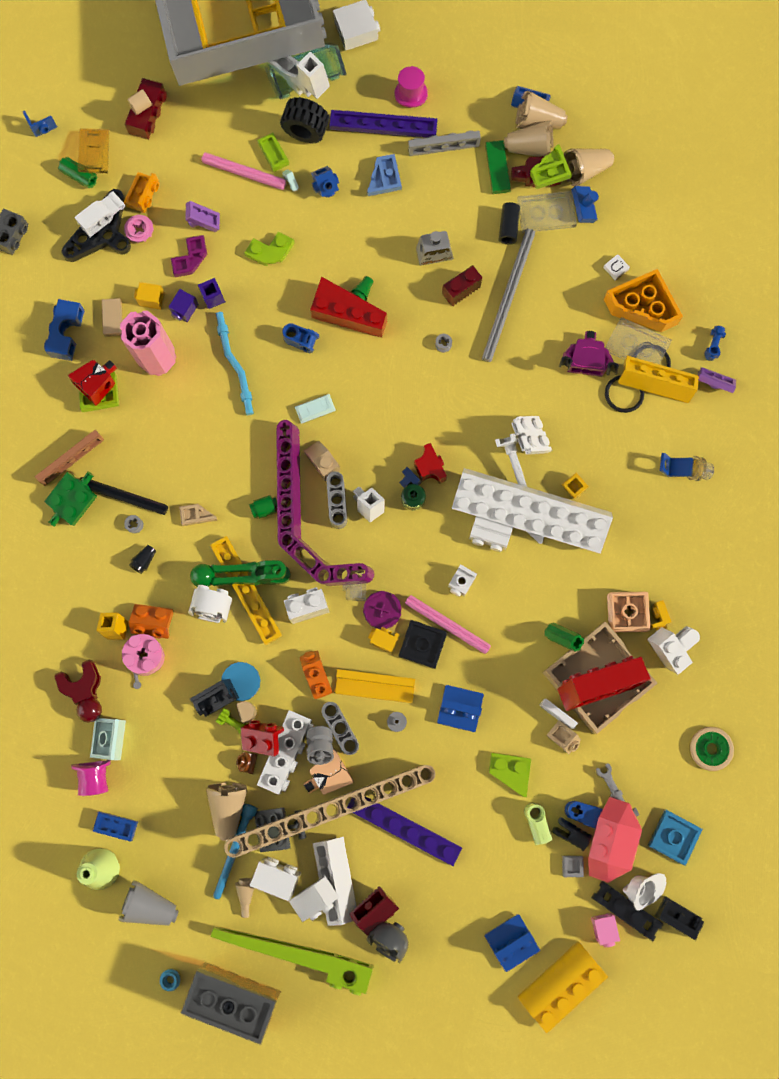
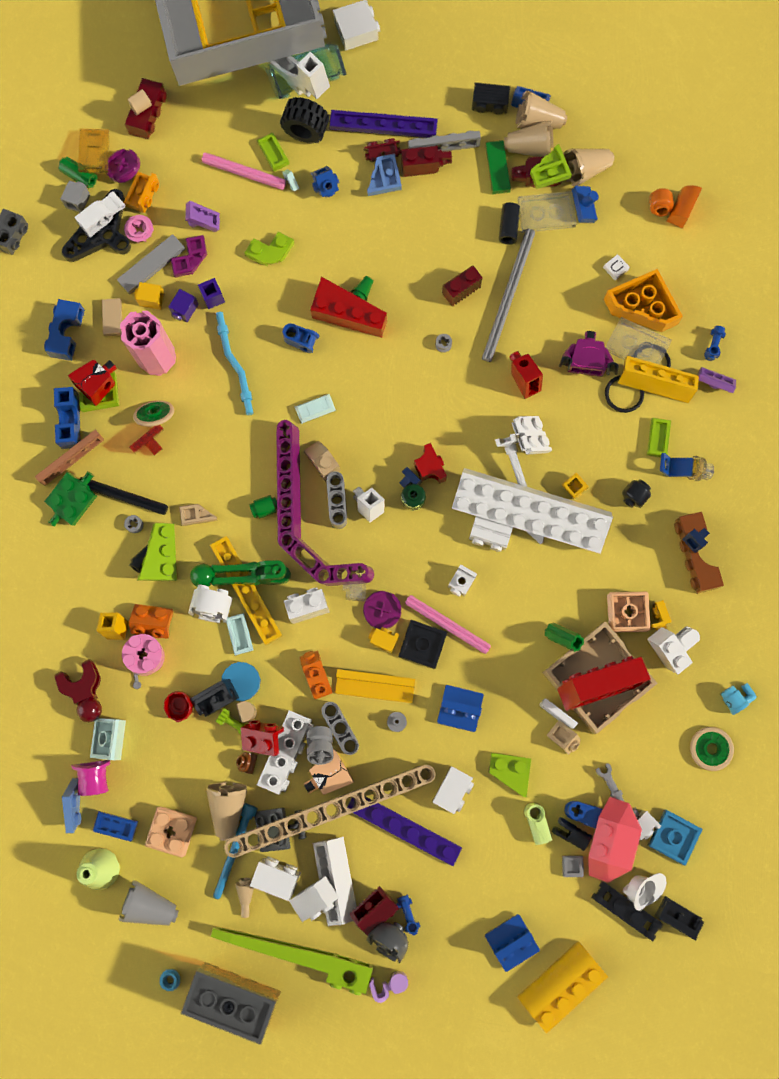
(42, 126): blue bracket -> none
(67, 404): none -> blue arch
(71, 806): none -> medium blue wing
(75, 196): none -> light grey brick
(123, 165): none -> magenta tile
(148, 441): none -> clear red tile
(151, 264): none -> light grey tile
(160, 557): none -> lime wing
(162, 412): none -> green wheel
(178, 706): none -> red hair
(182, 826): none -> light nougat brick
(239, 634): none -> light aqua tile
(388, 147): none -> dark red hinge
(398, 984): none -> lavender leg
(411, 89): dark pink piece -> none
(412, 925): none -> blue bar
(423, 160): none -> dark red hinge
(434, 248): light grey torso -> none
(452, 790): none -> white brick
(490, 98): none -> black brick
(526, 374): none -> red torso
(605, 929): bright pink brick -> none
(636, 493): none -> black head
(647, 823): none -> white brick
(658, 437): none -> lime tile
(661, 202): none -> orange head
(684, 205): none -> orange brick
(696, 540): none -> dark blue tile
(703, 575): none -> dark orange arch
(735, 700): none -> medium azure piece

